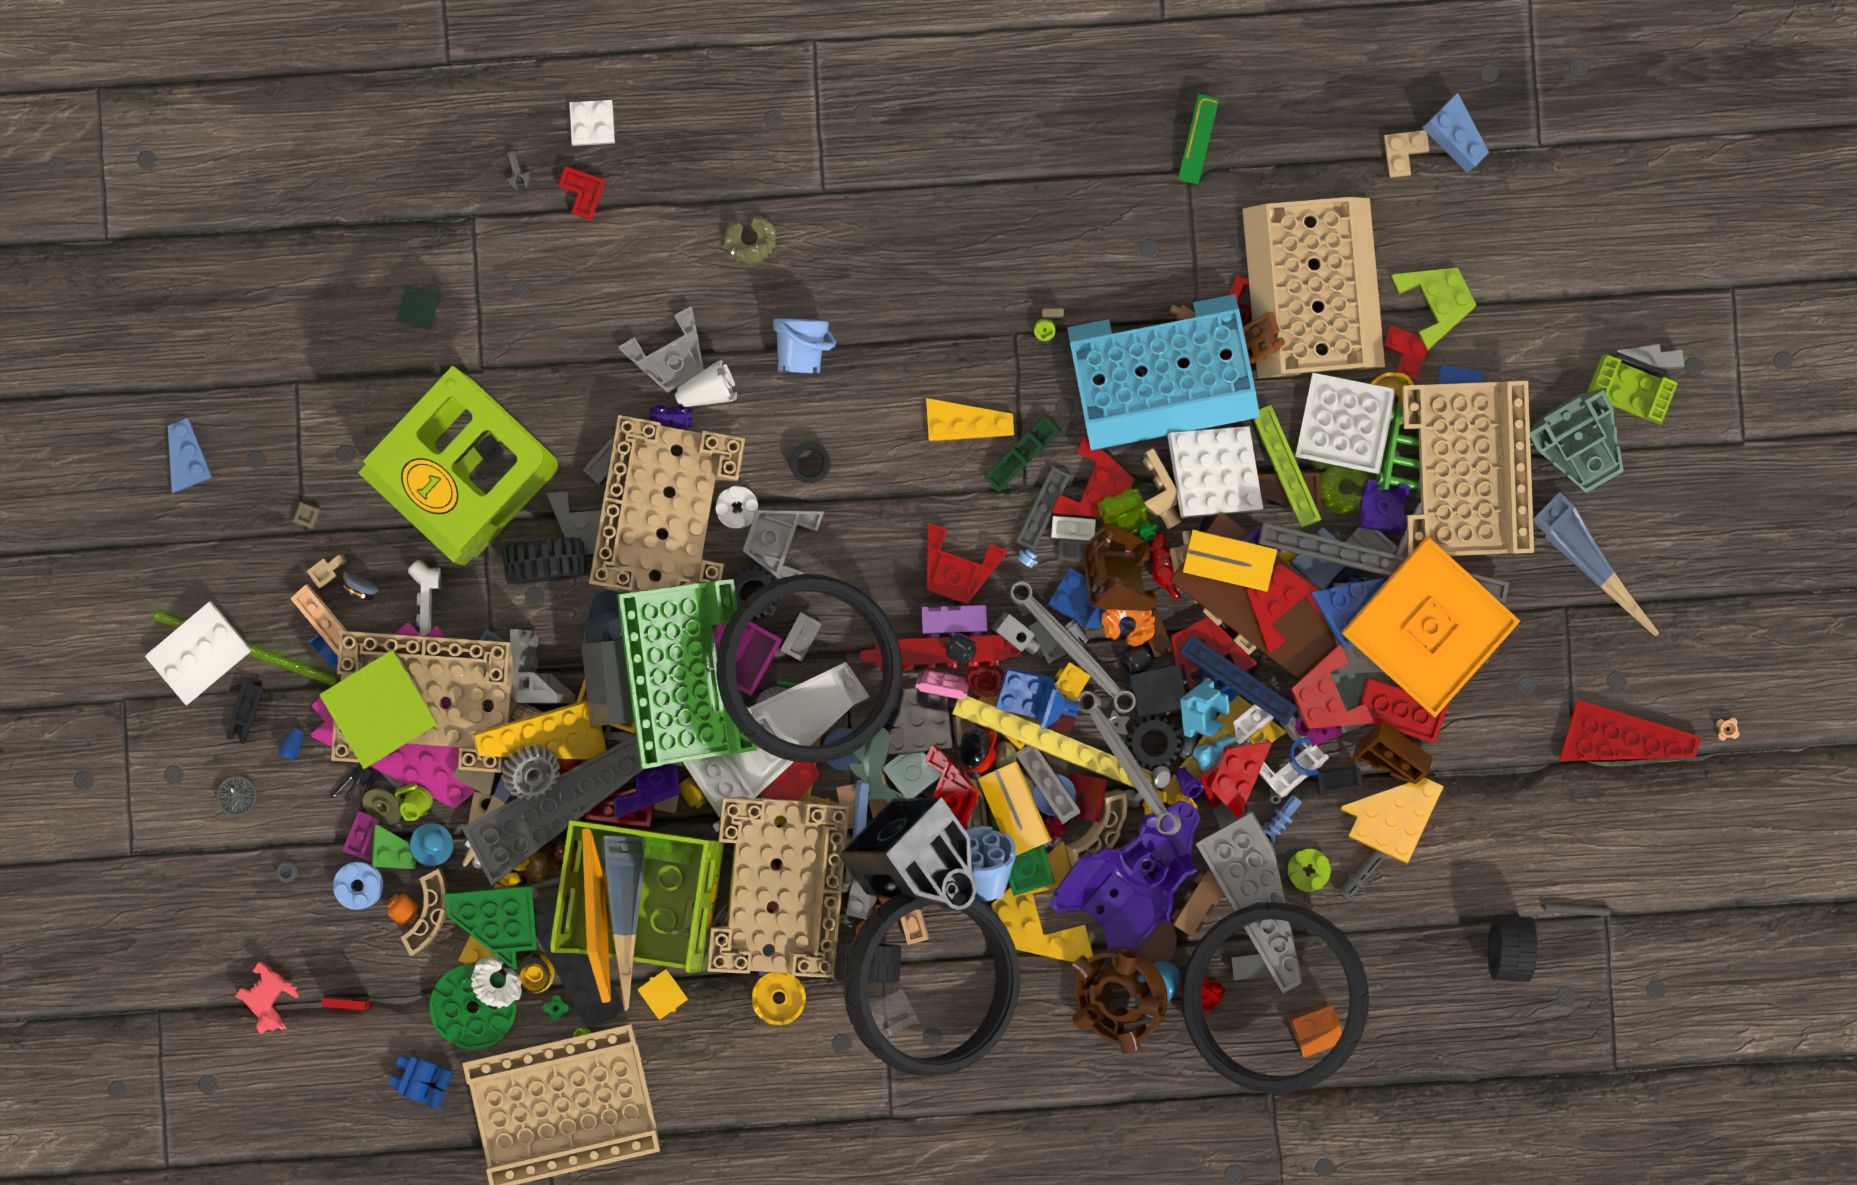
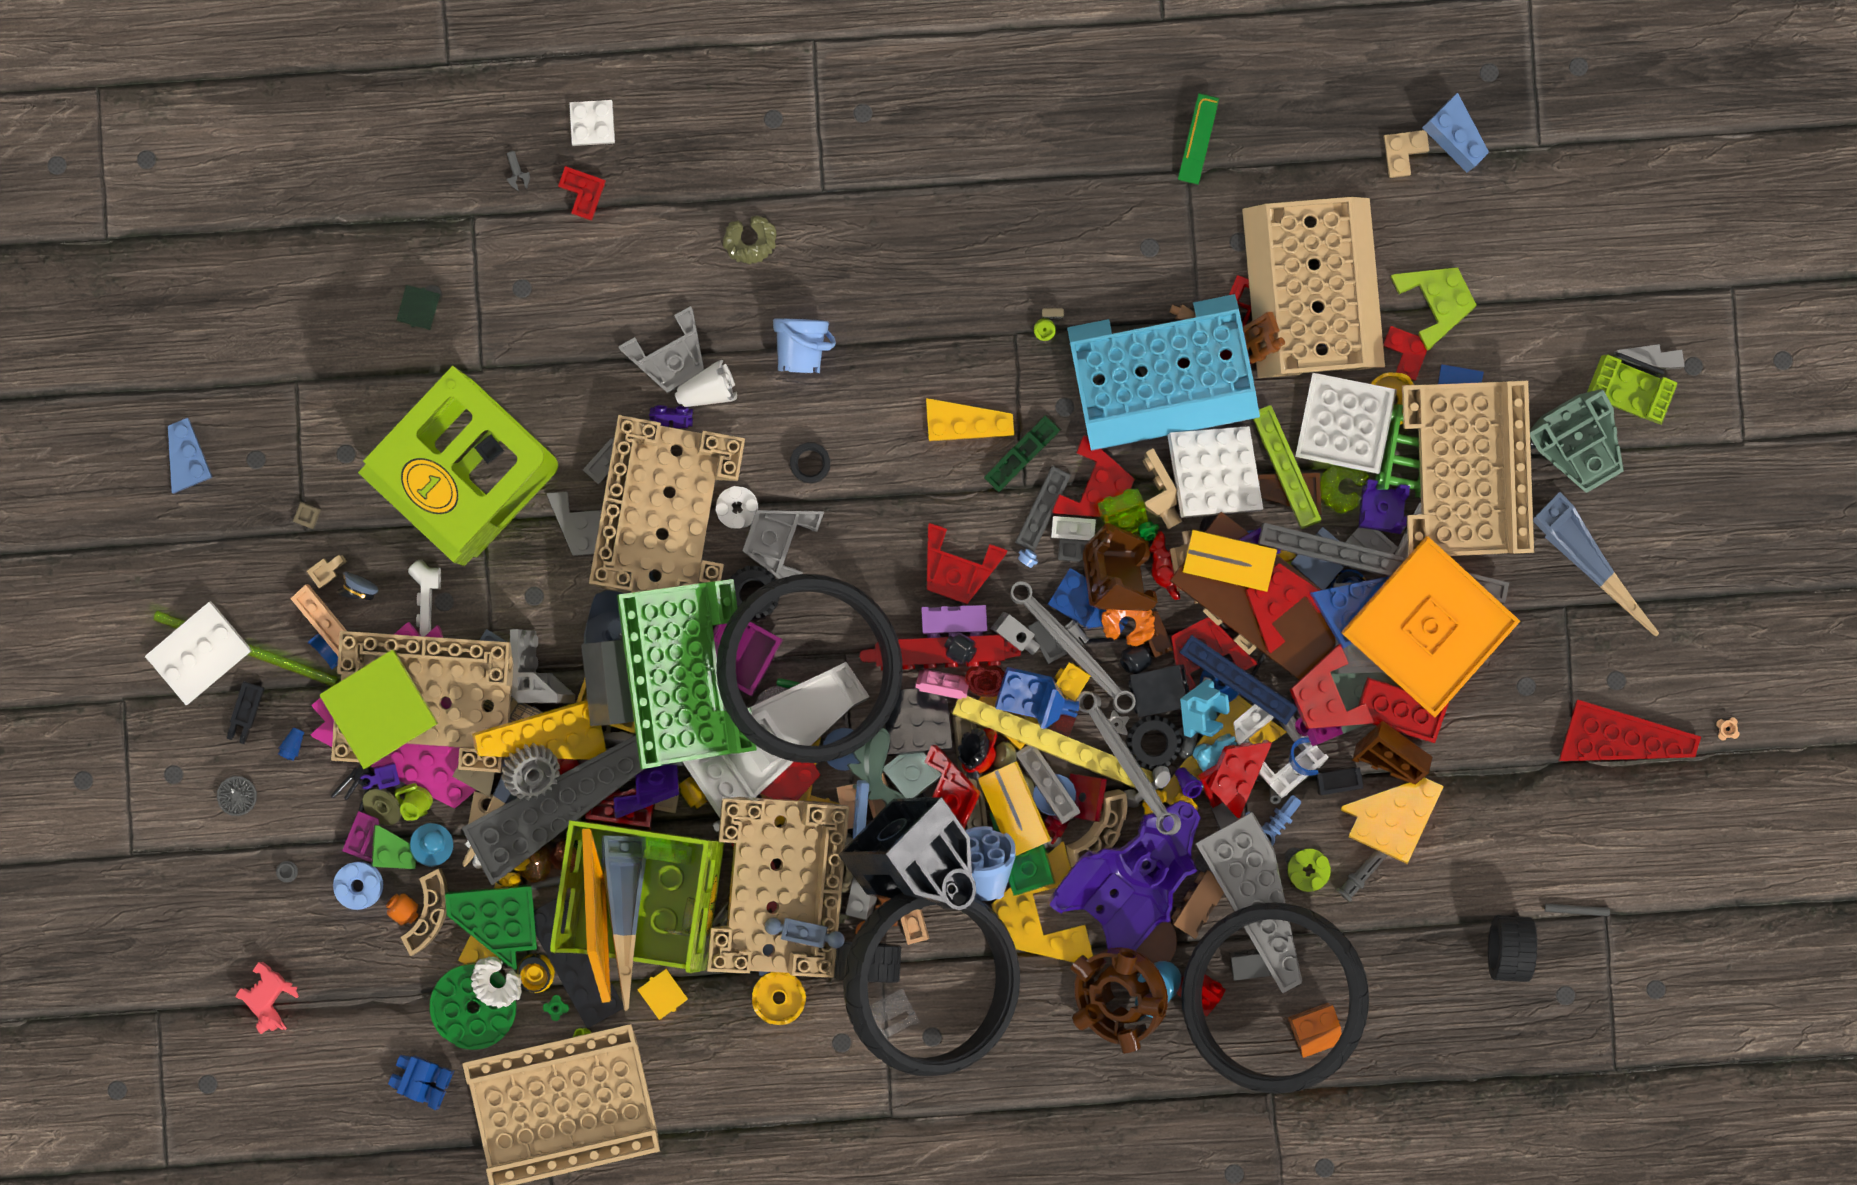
(345, 1002): red tile -> none
(384, 776): none -> dark purple plate
(544, 560): black tyre -> none
(801, 637): light grey hinge -> none
(804, 933): none -> sand blue plate

